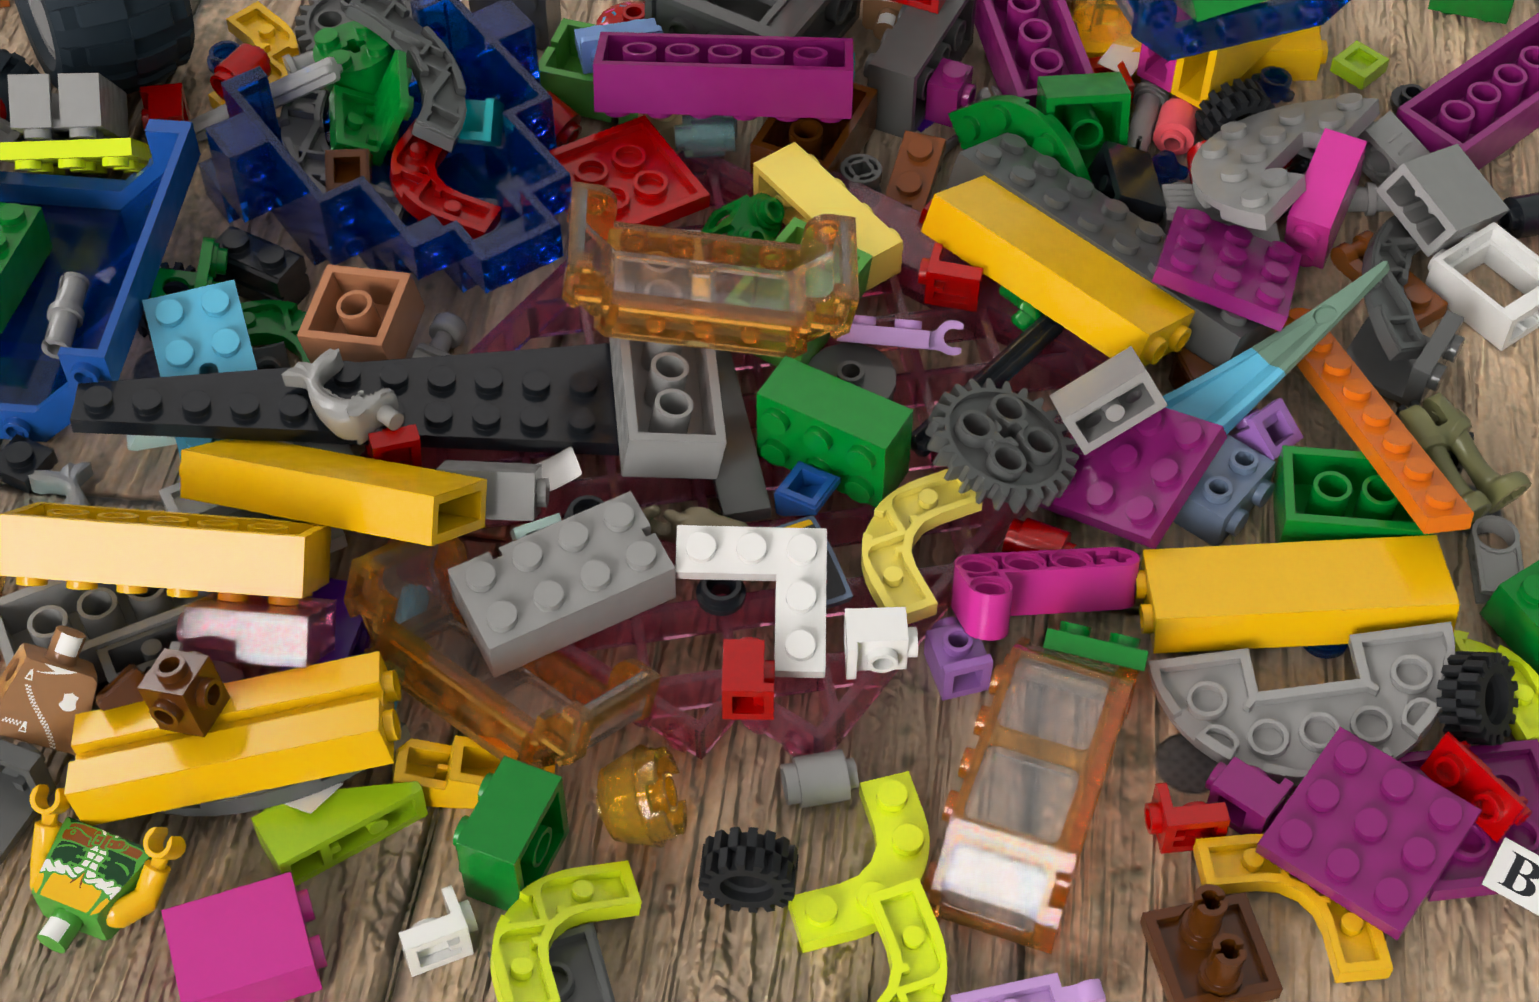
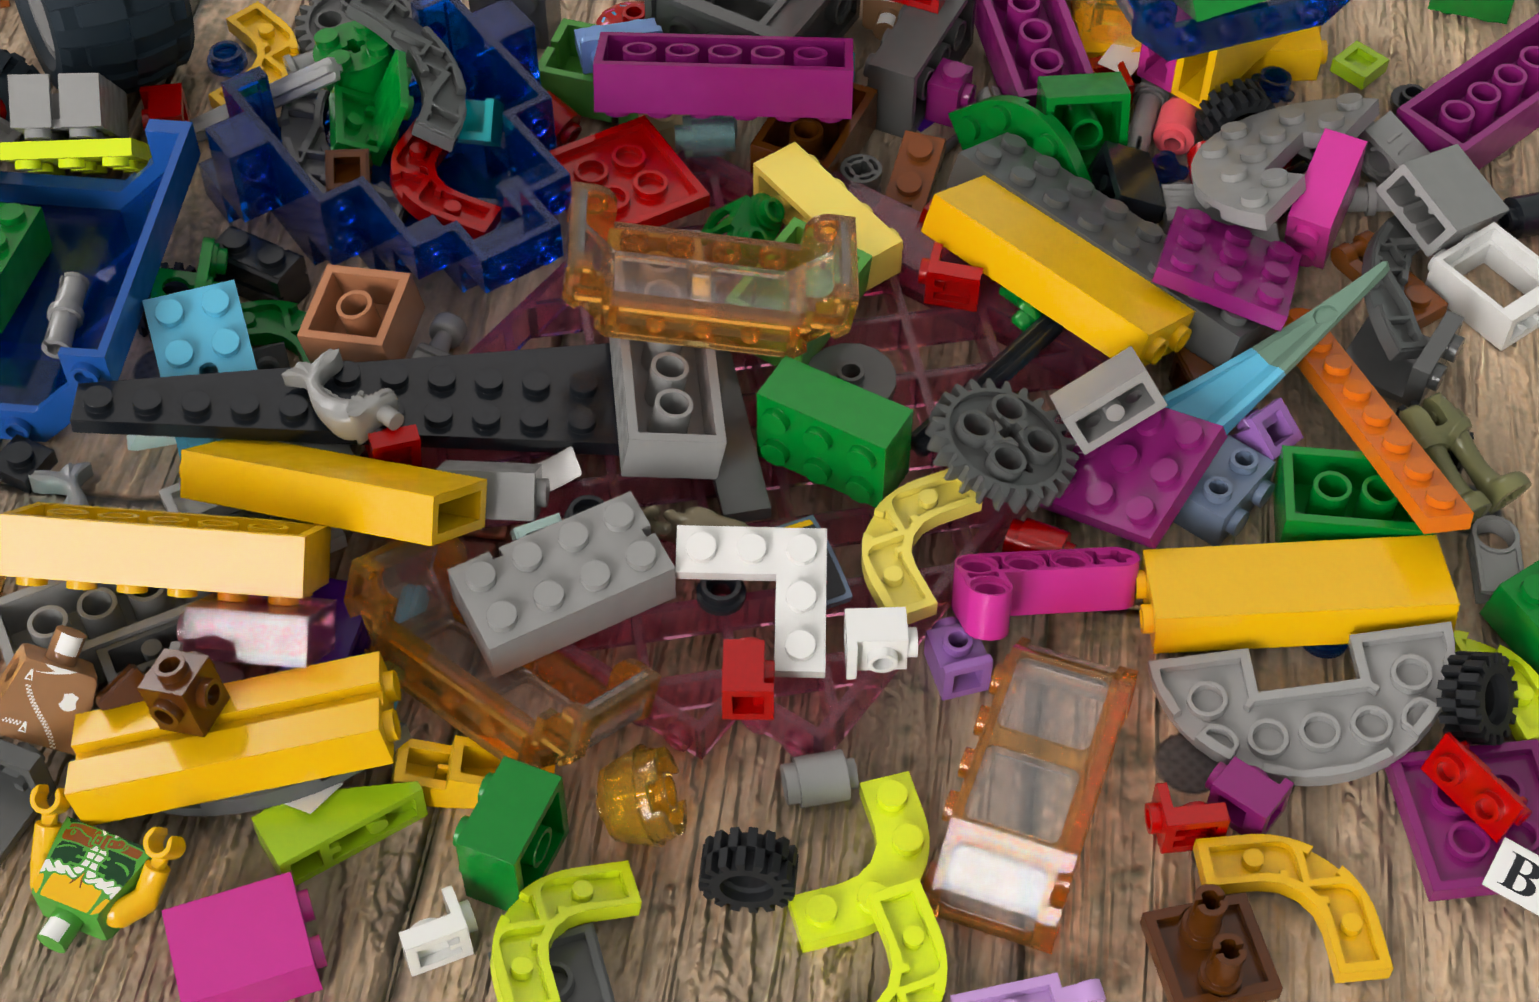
(239, 61): red brick -> none
(804, 491): blue slope -> none
(903, 334): lavender plate -> none
(1076, 640): green plate -> none
(1368, 832): magenta plate -> none

